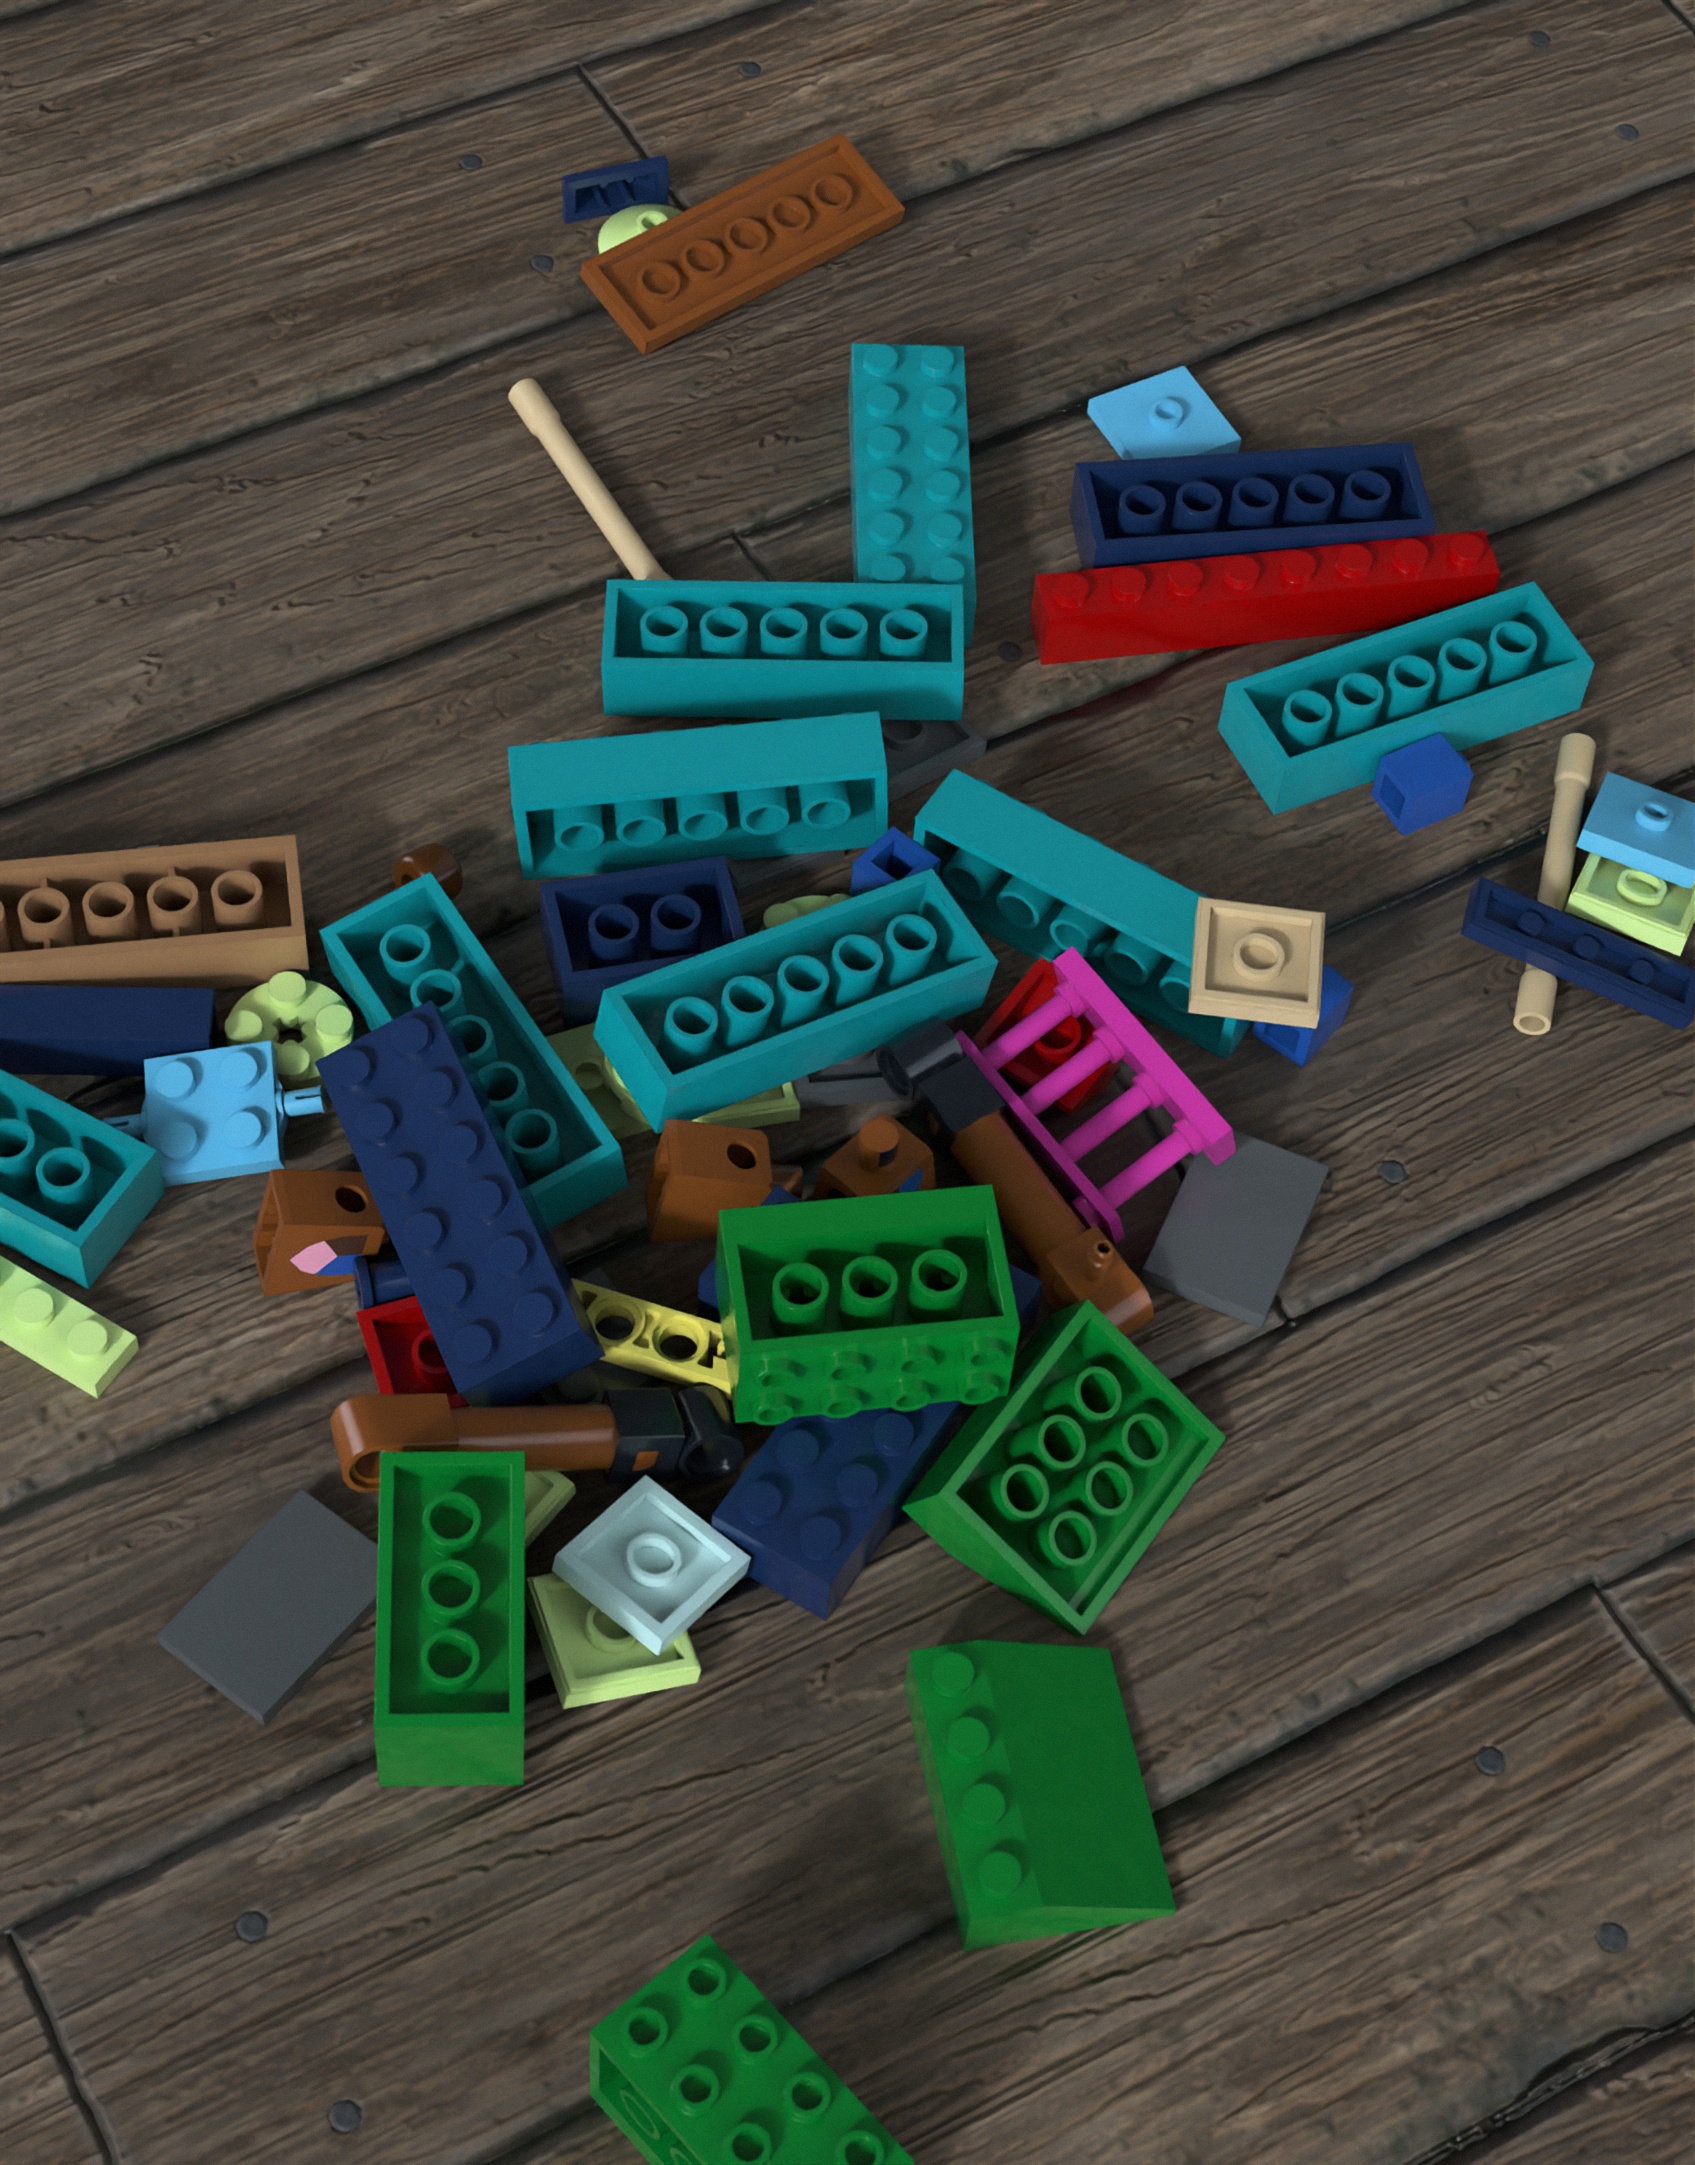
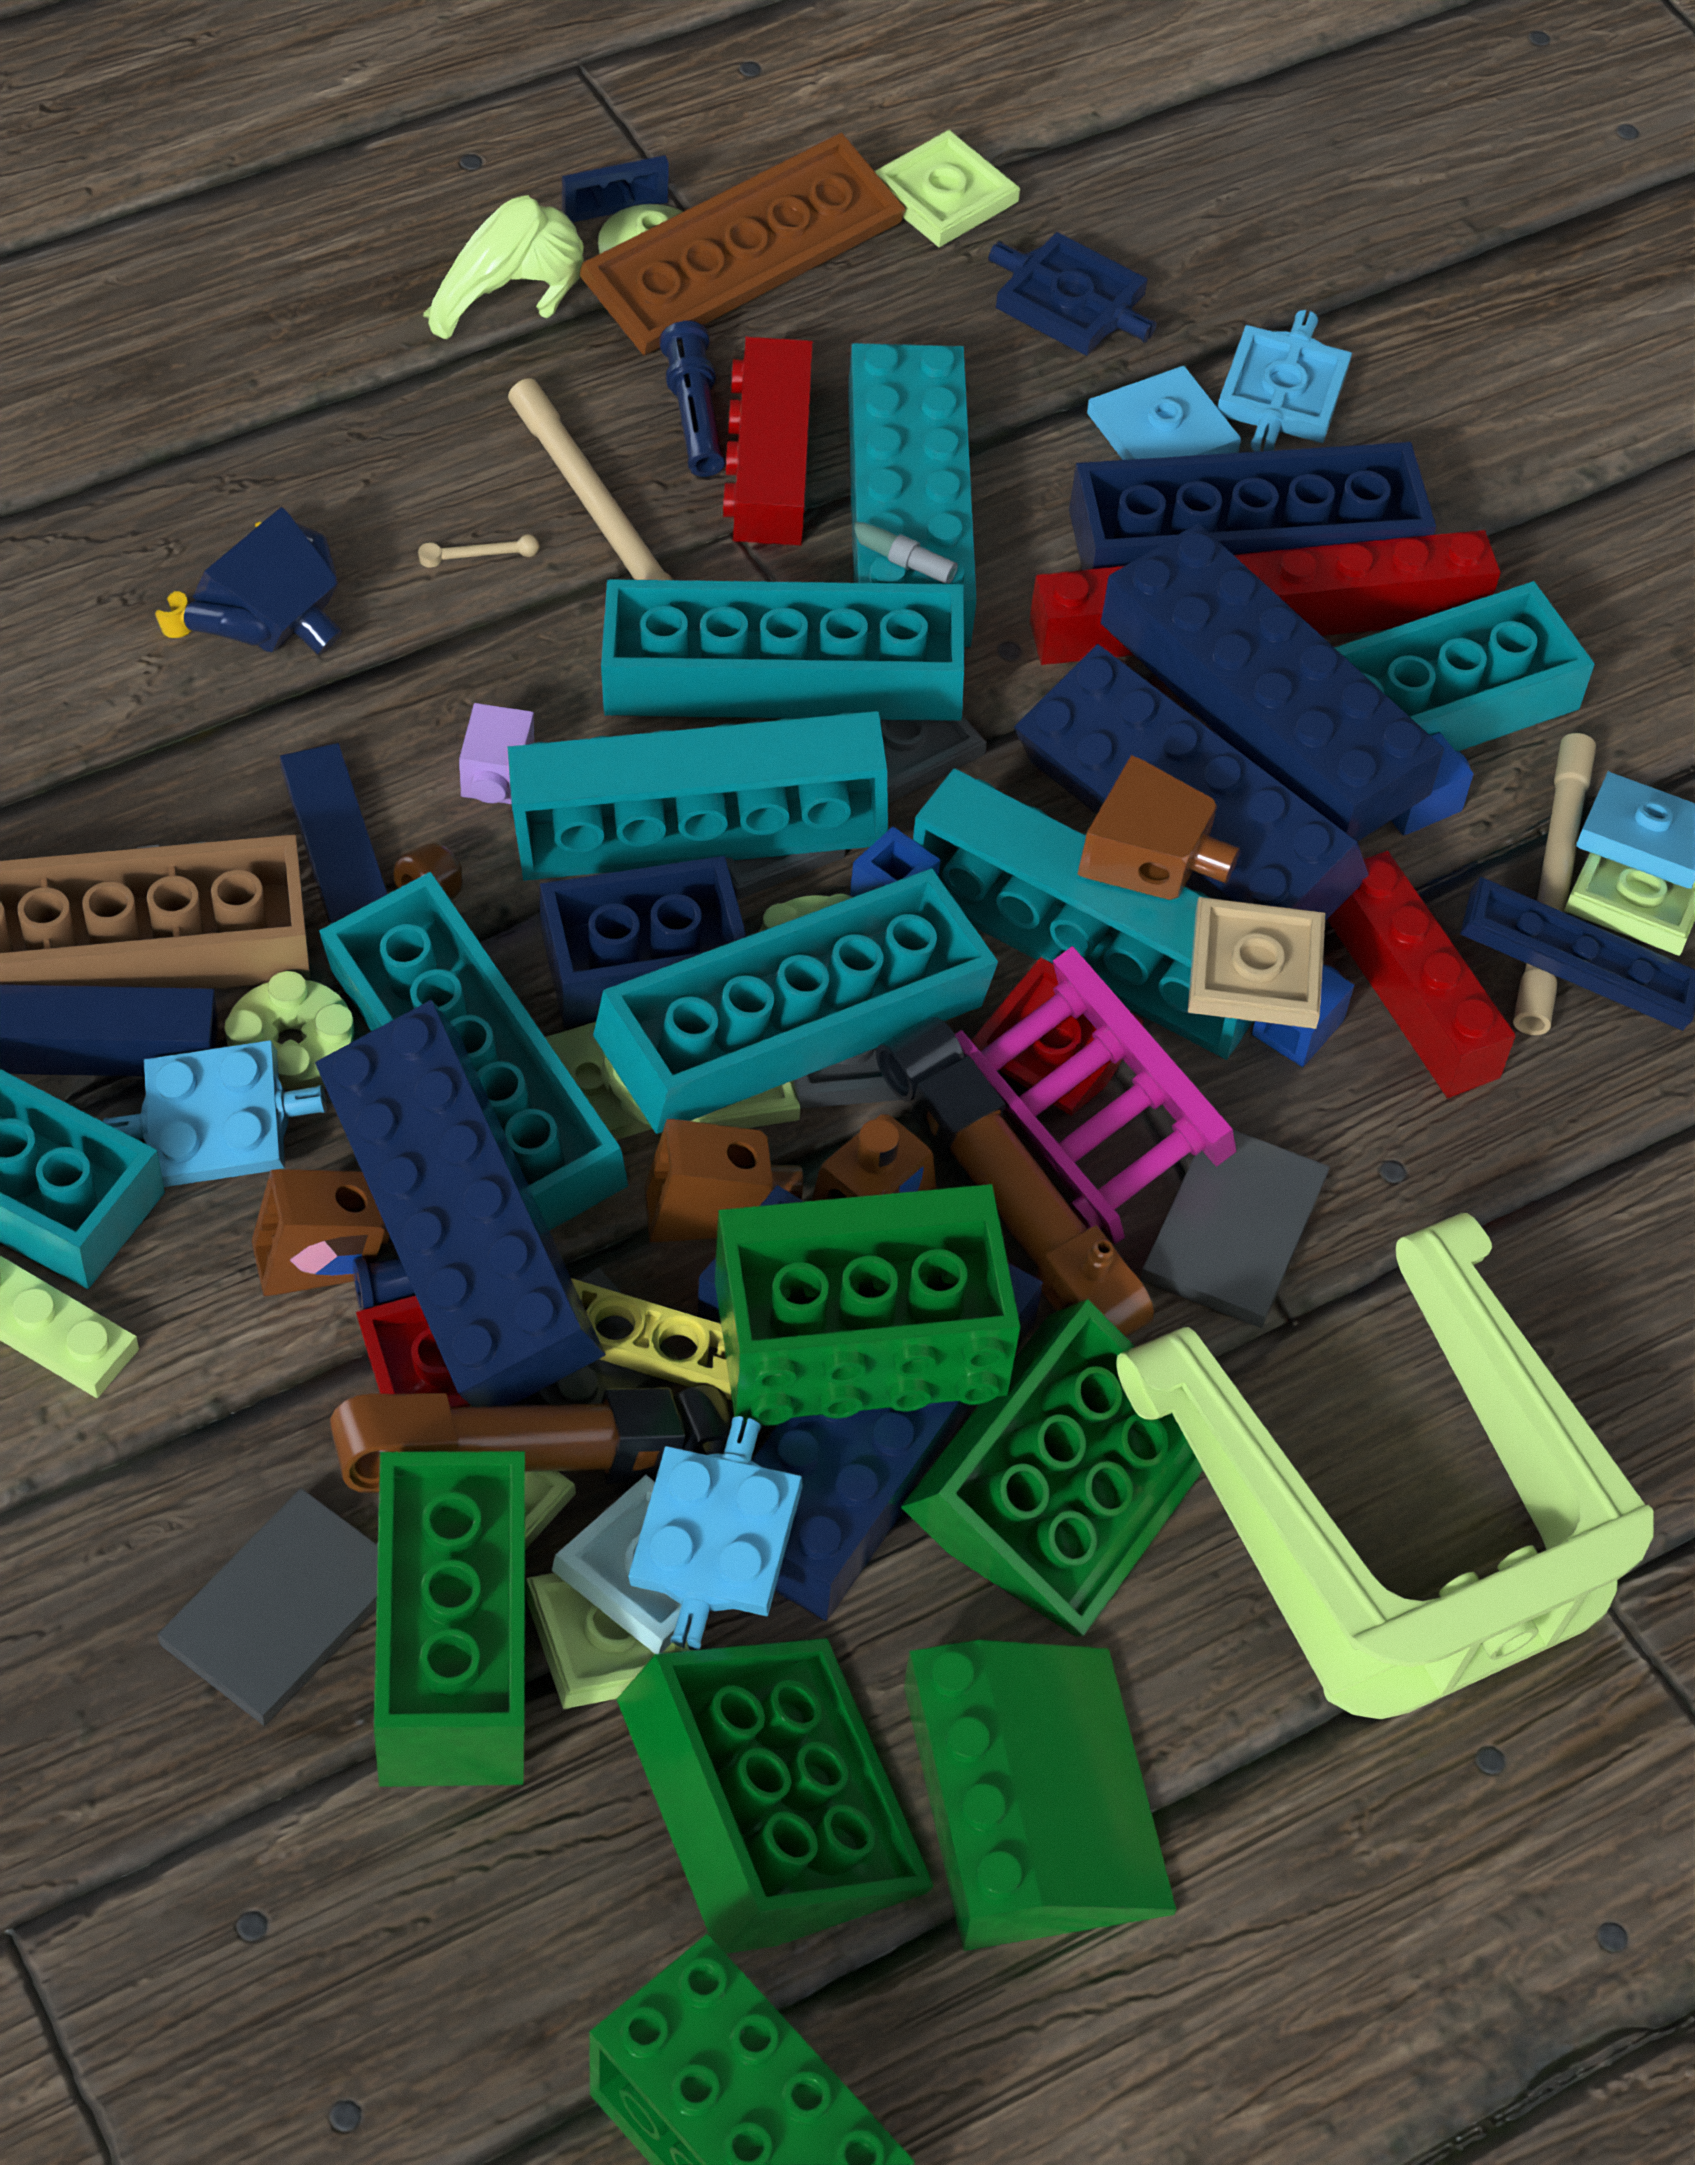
(263, 590): none -> dark blue torso
(332, 830): none -> dark blue tile
(431, 554): none -> tan hinge
(485, 751): none -> lavender brick
(511, 244): none -> yellowish green hair
(691, 379): none -> dark blue pin
(715, 1532): none -> medium azure plate
(770, 1791): none -> green slope
(771, 442): none -> red brick
(906, 552): none -> light grey piece
(947, 187): none -> yellowish green plate
(1071, 293): none -> dark blue plate
(1109, 712): none -> dark blue brick
(1154, 835): none -> dark orange torso
(1270, 683): none -> dark blue brick
(1284, 383): none -> medium azure plate
(1364, 1642): none -> yellowish green piece
(1423, 979): none -> red brick

